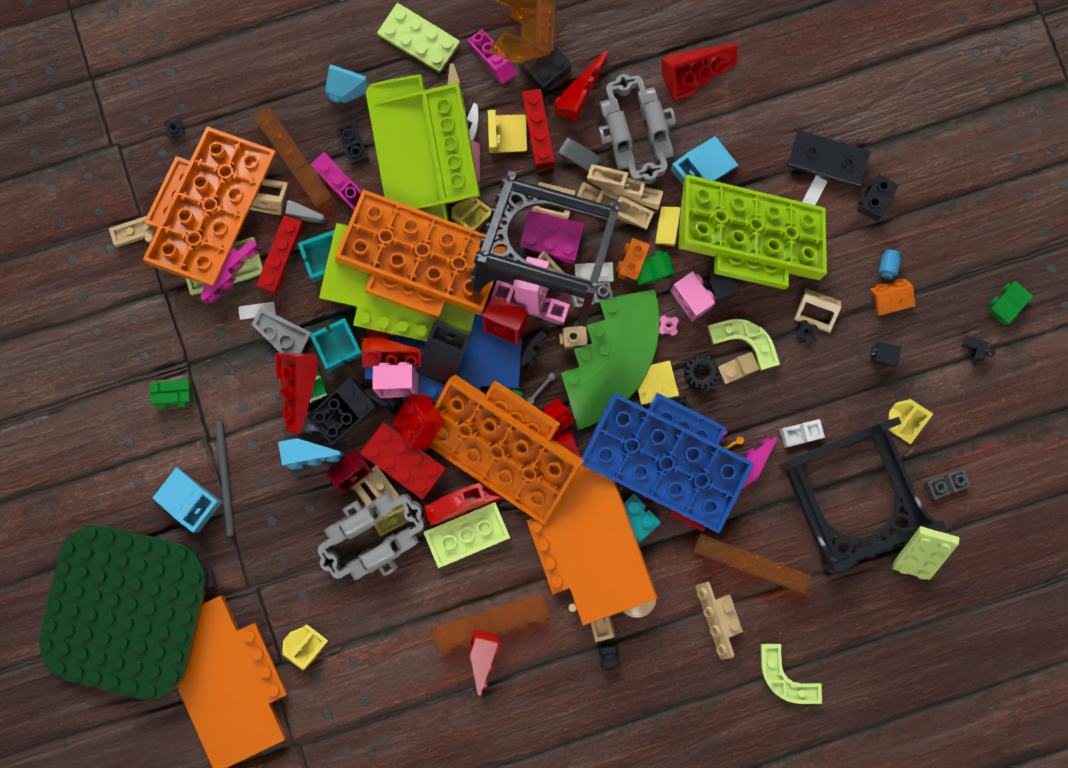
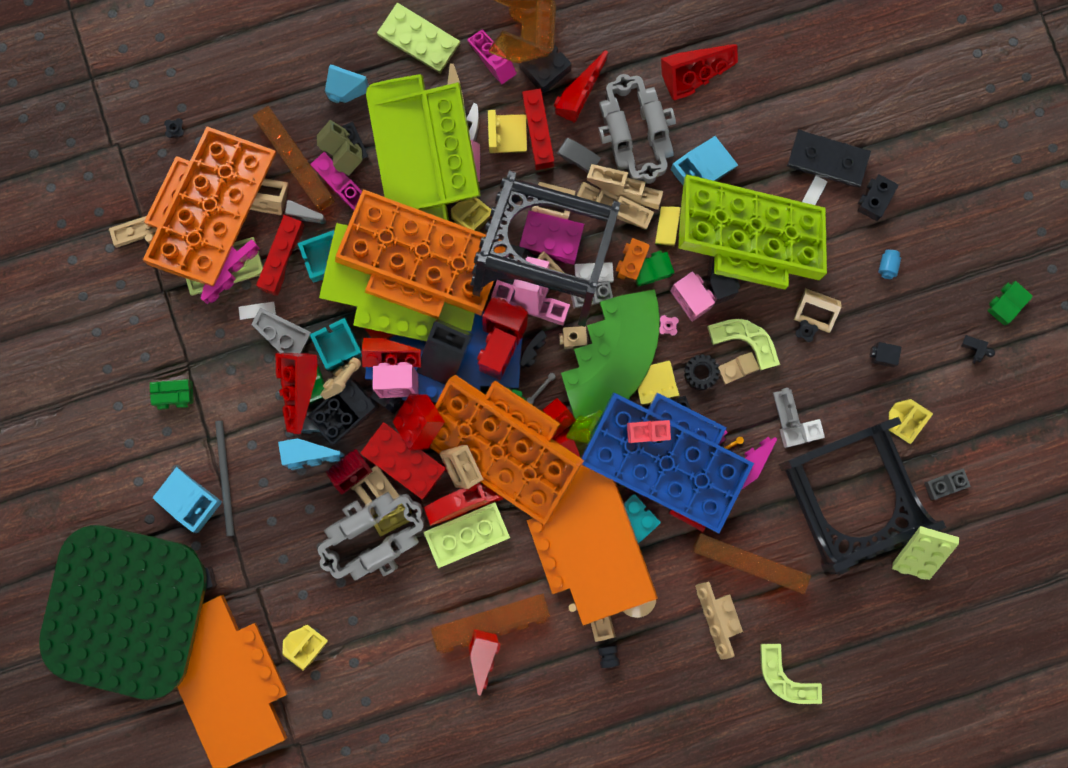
(336, 142): none -> olive brick
(341, 375): none -> tan plate
(465, 465): none -> tan tile
(497, 353): none -> red brick
(584, 427): none -> clear neon green slope
(648, 431): none -> coral slope
(786, 409): none -> light grey hinge
(893, 296): orange bracket -> none

